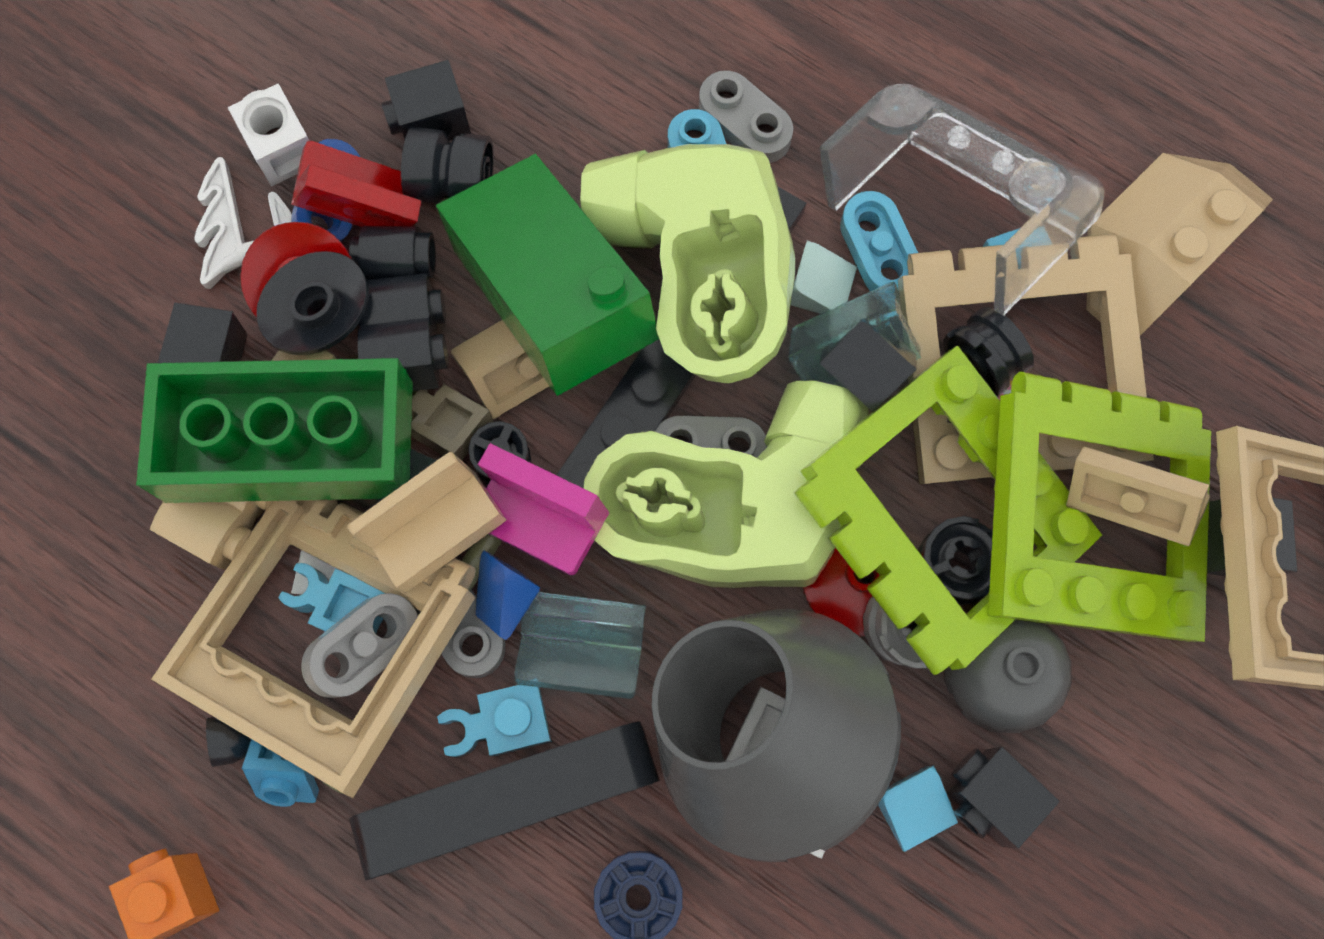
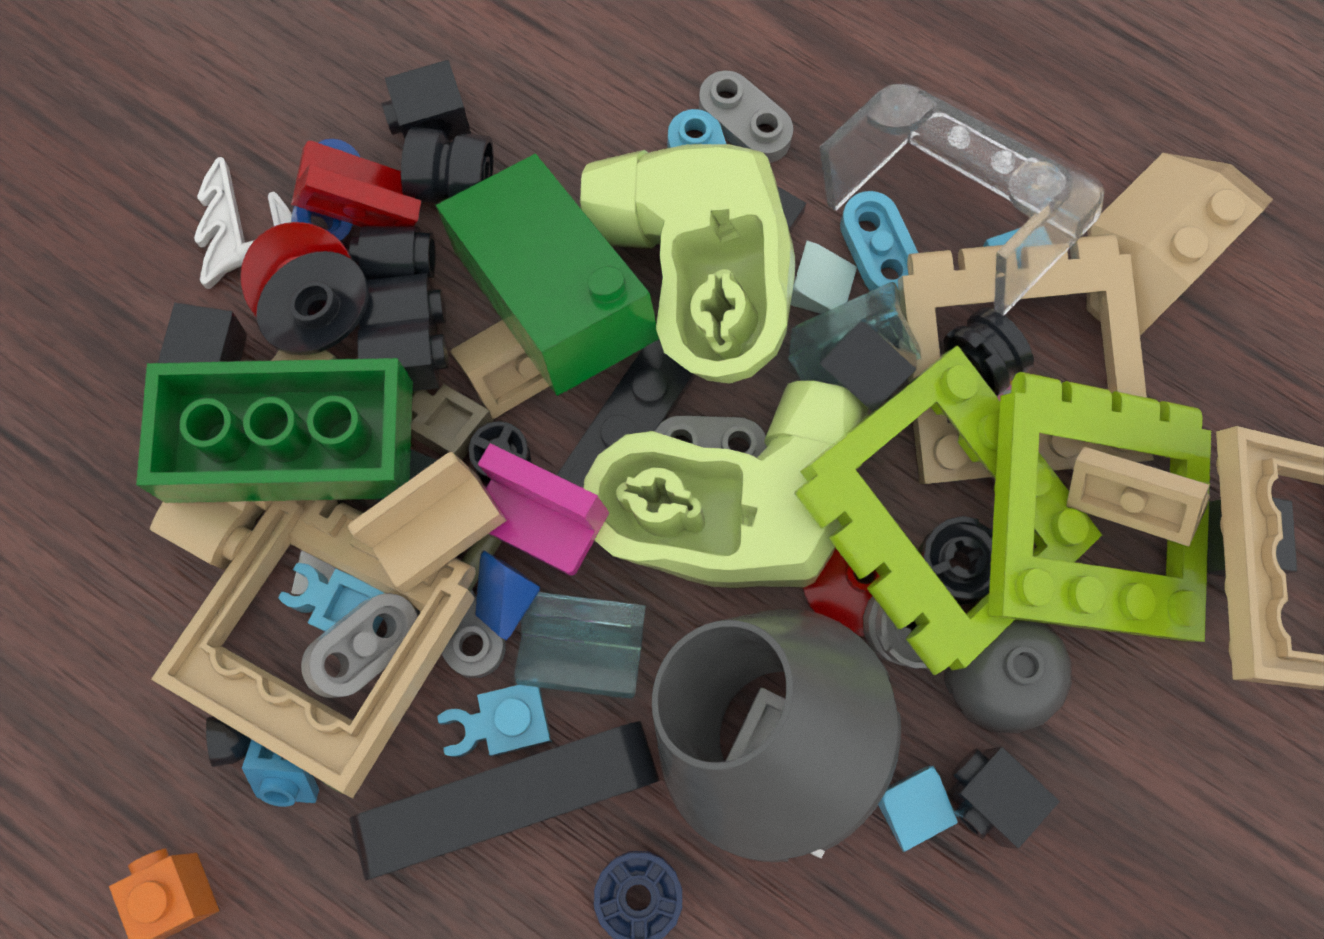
(278, 152): white brick -> none

